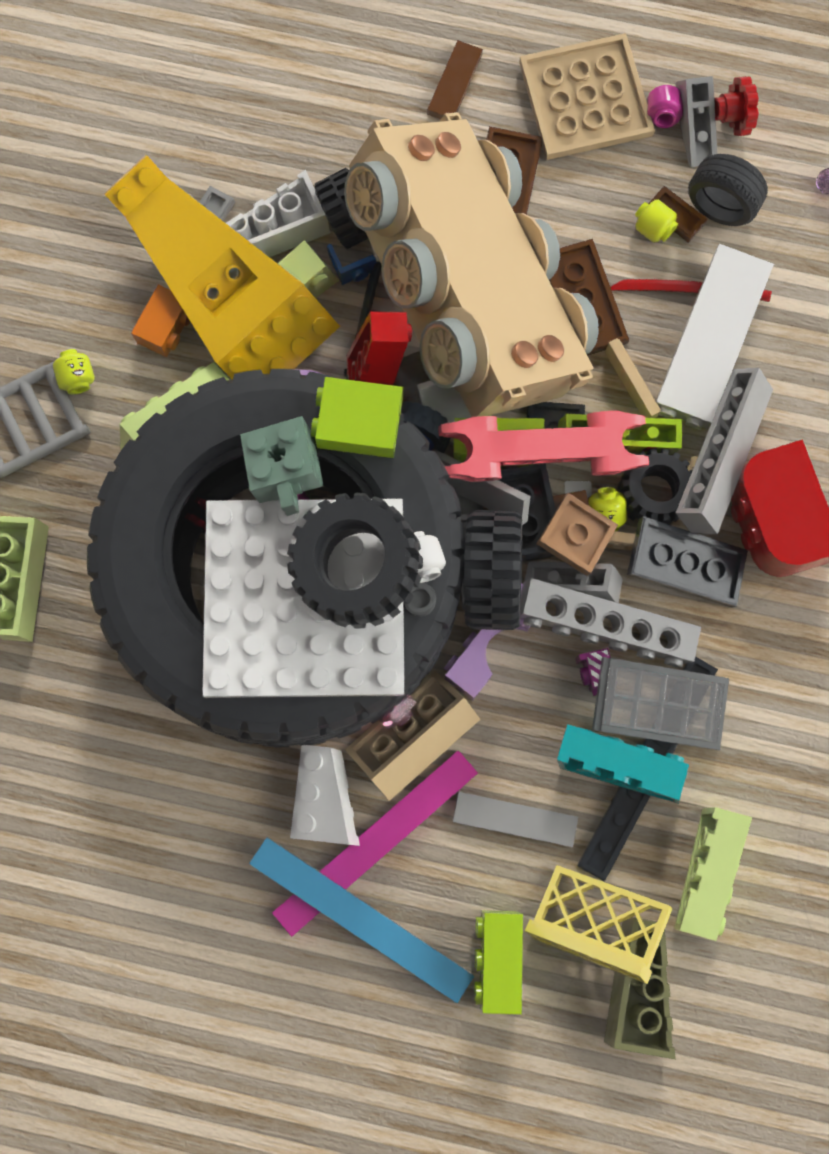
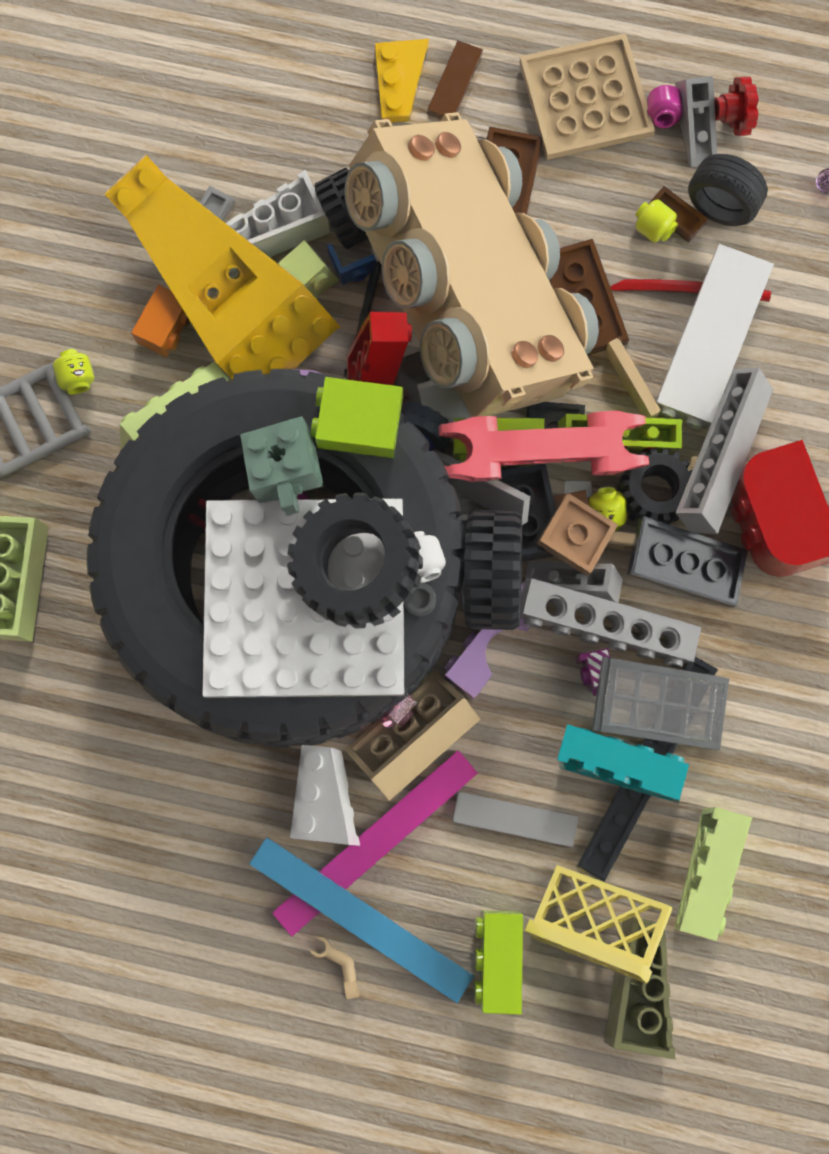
(347, 964): none -> tan arm
(398, 76): none -> yellow wing

